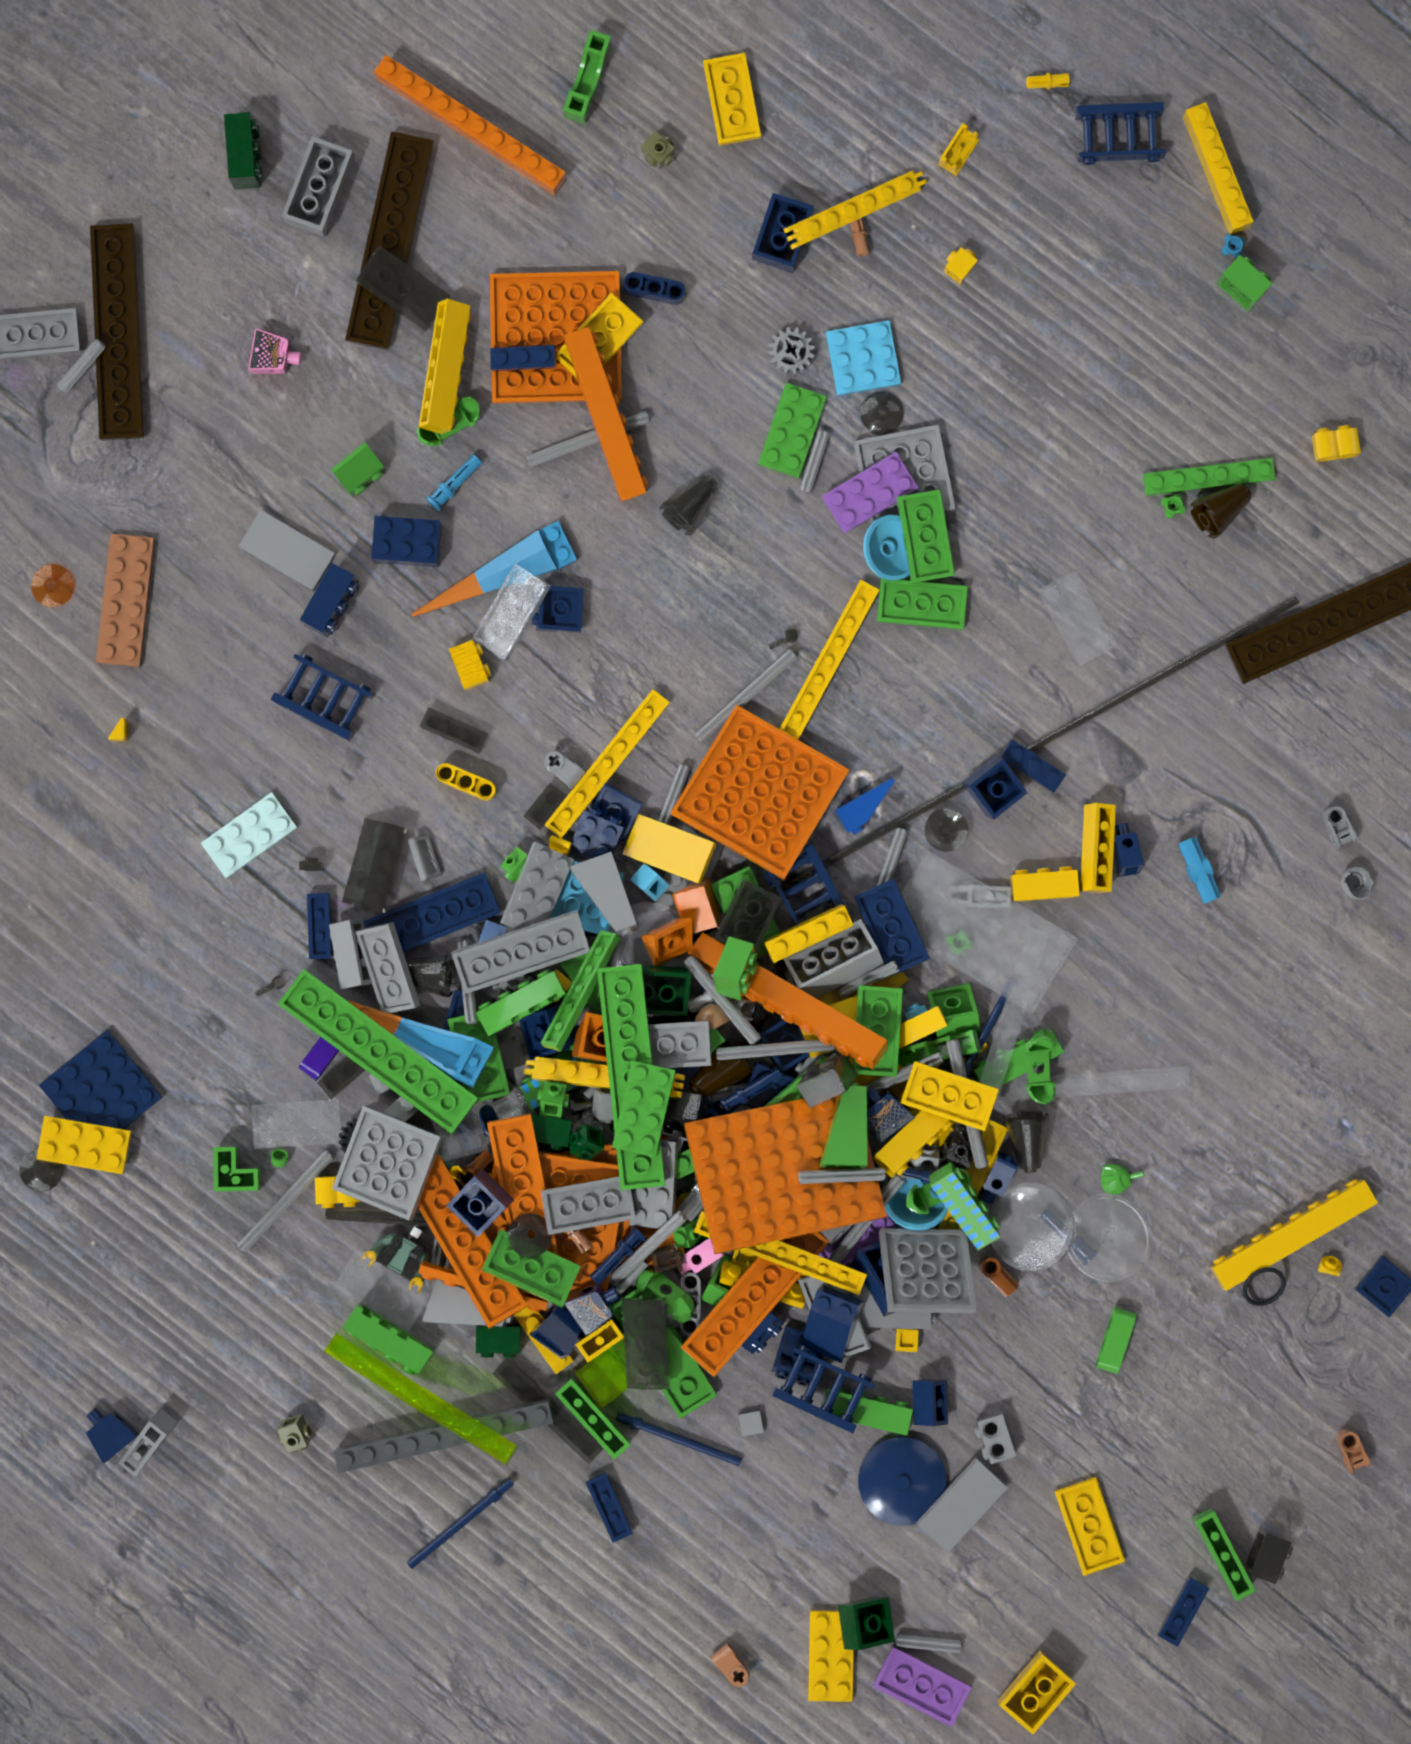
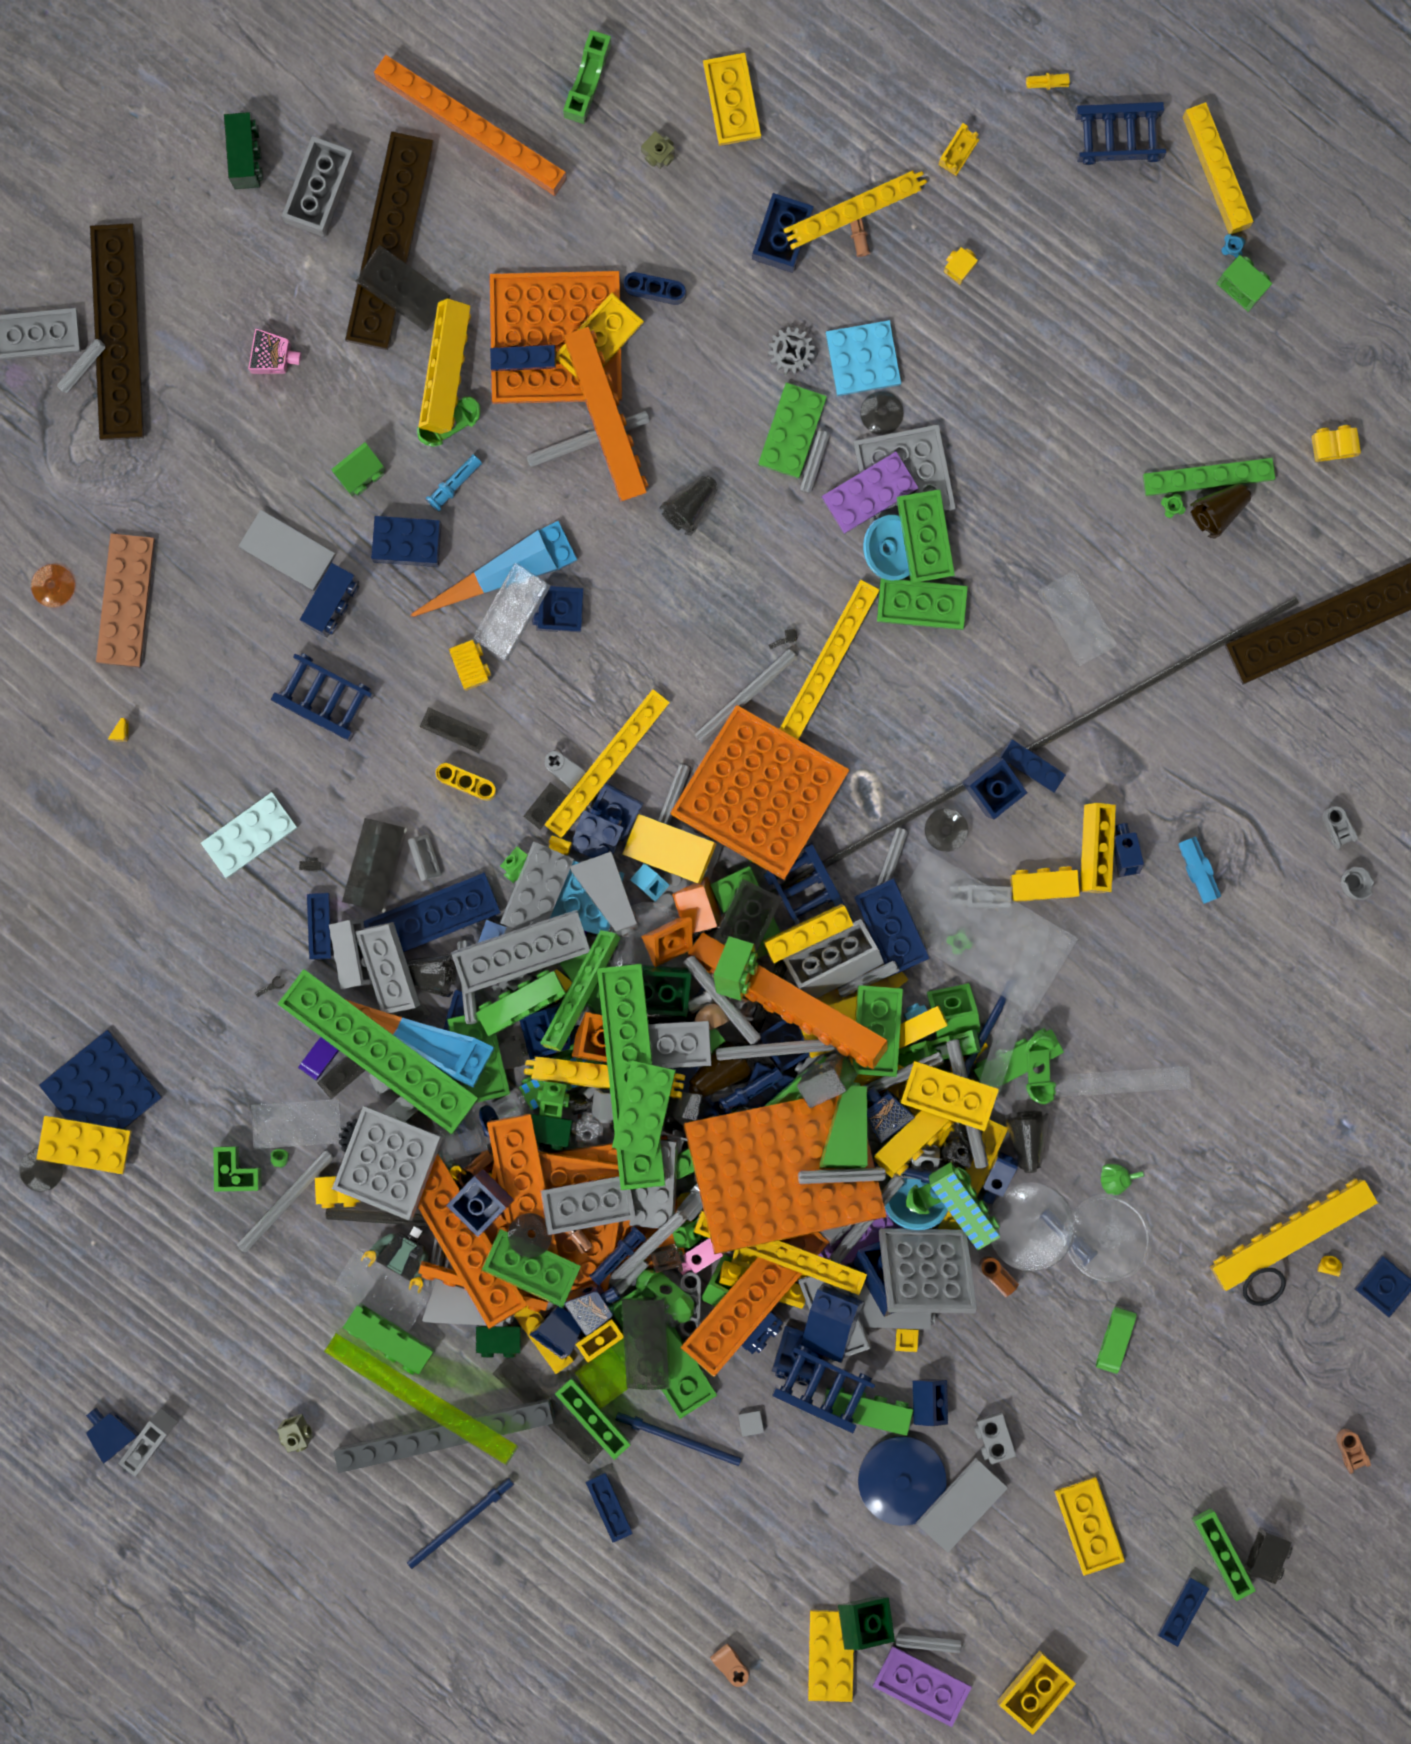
(586, 1142): dark green brick -> none
(858, 811): blue slope -> none

